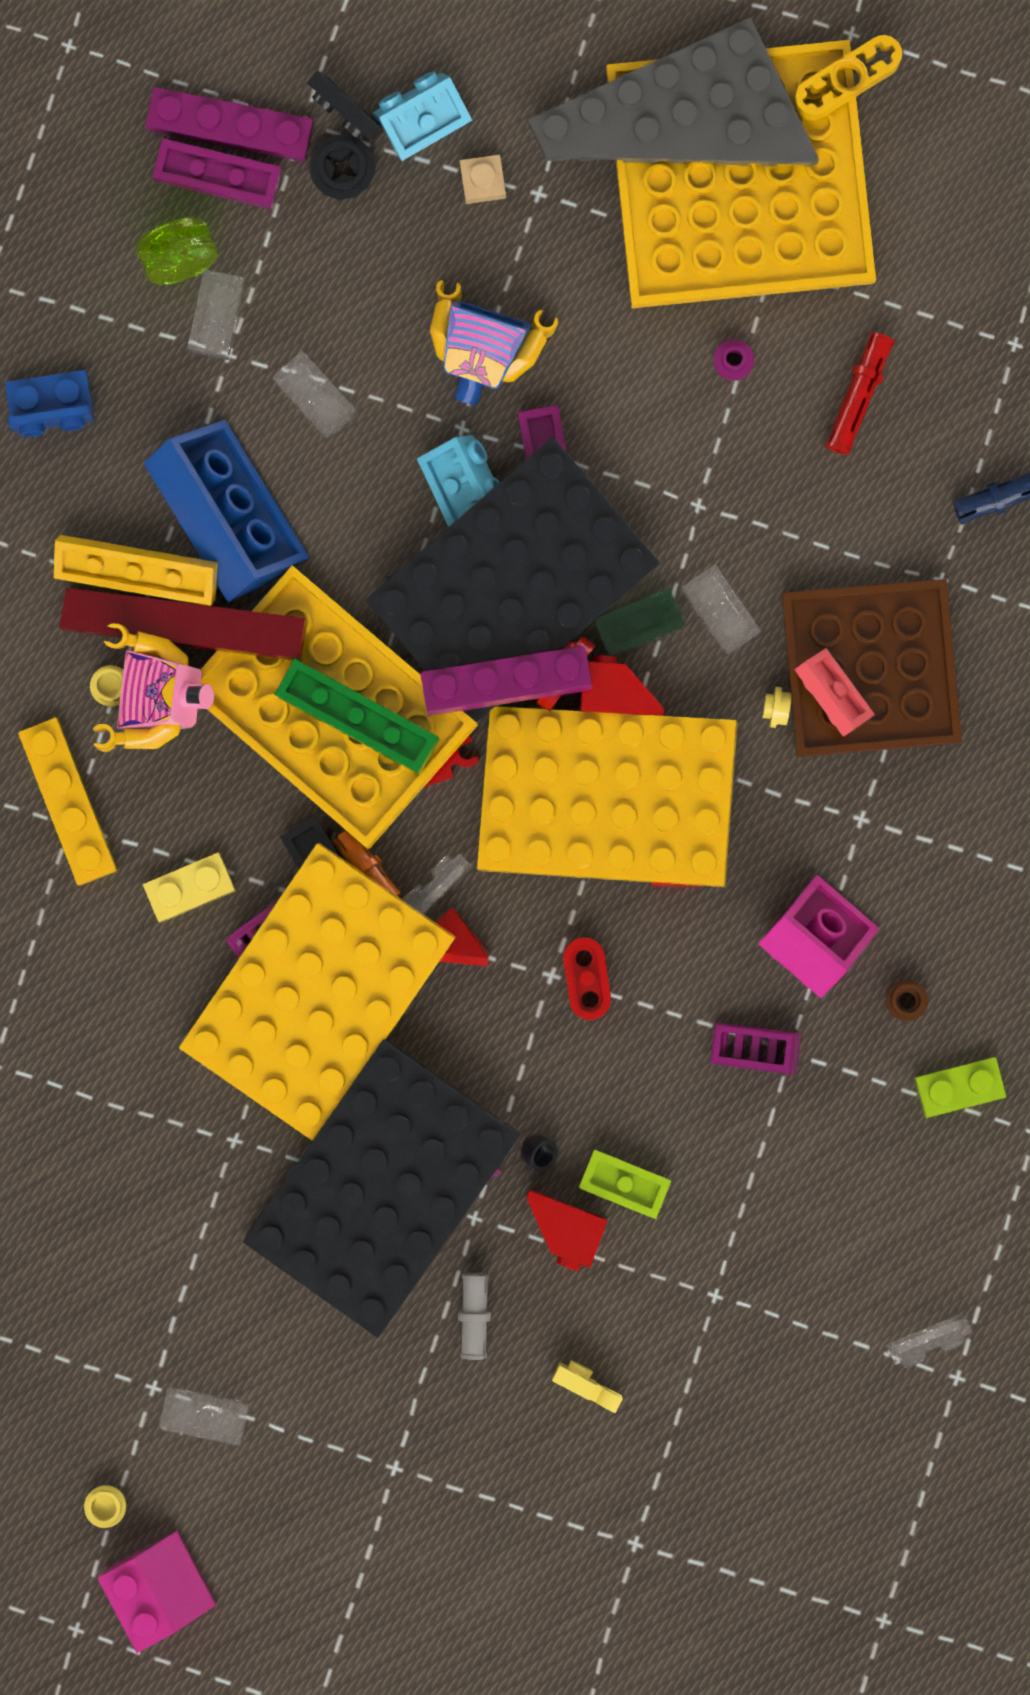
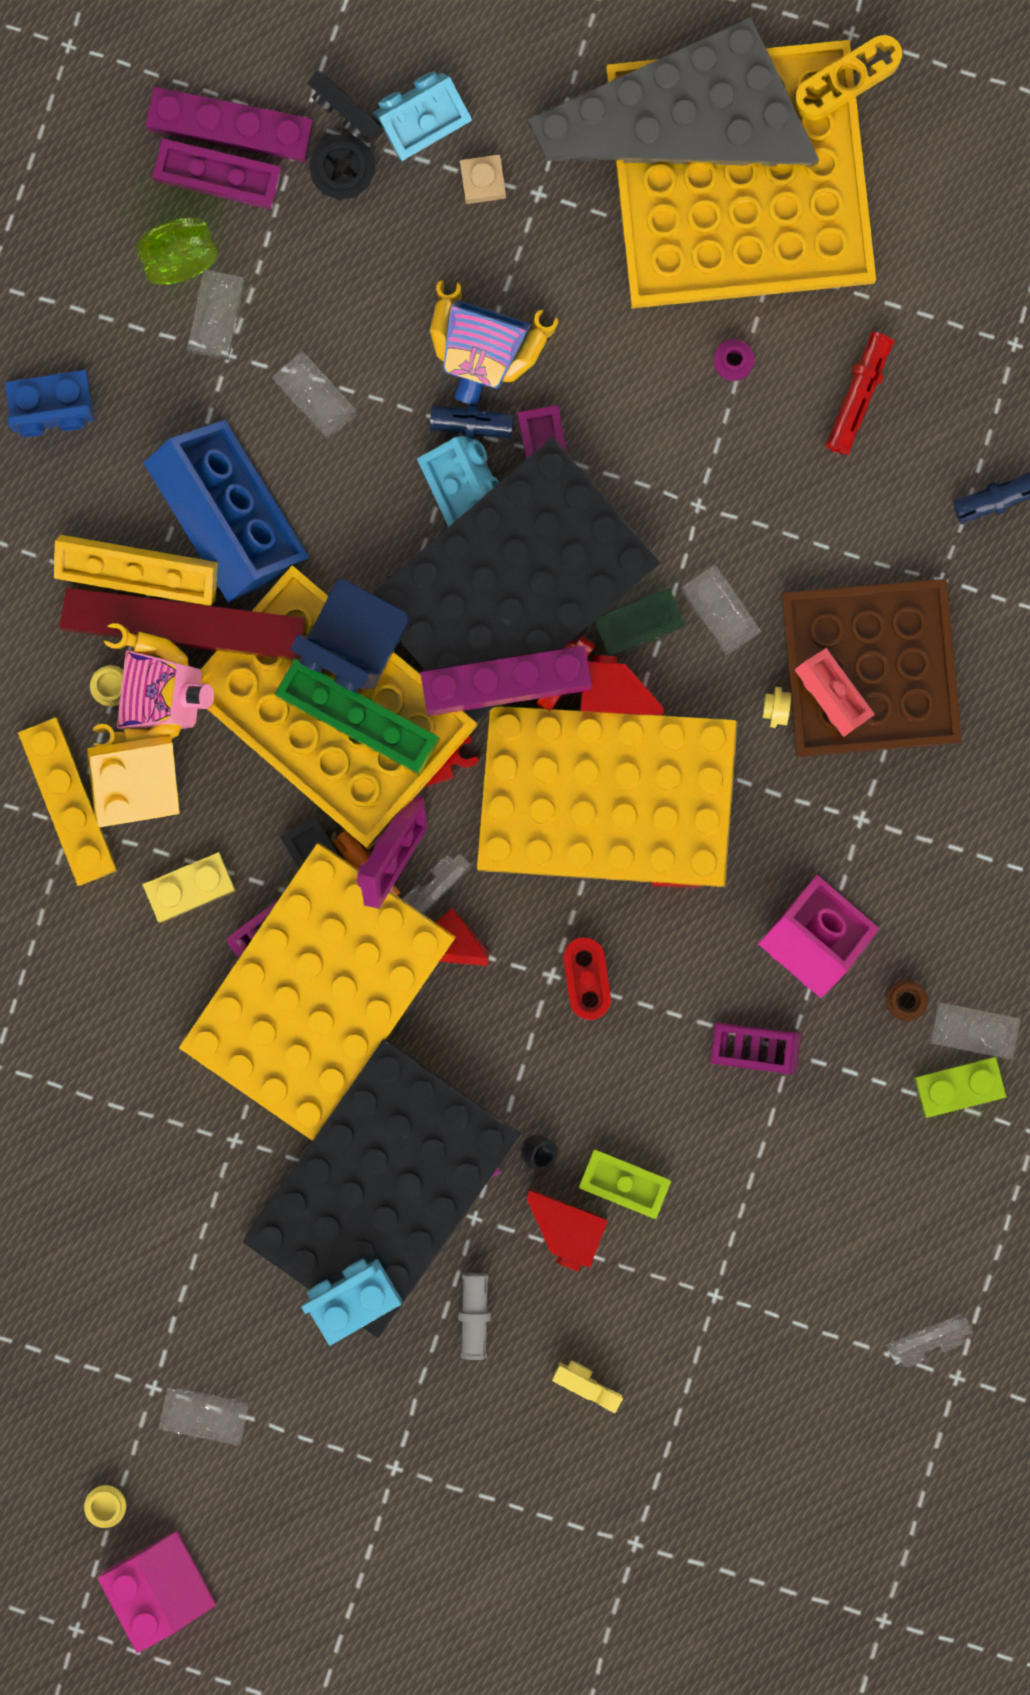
(133, 781): none -> yellow plate
(352, 636): none -> dark blue bracket
(352, 1301): none -> medium azure bracket
(392, 853): none -> magenta plate
(471, 421): none -> dark blue pin
(974, 1031): none -> clear plate

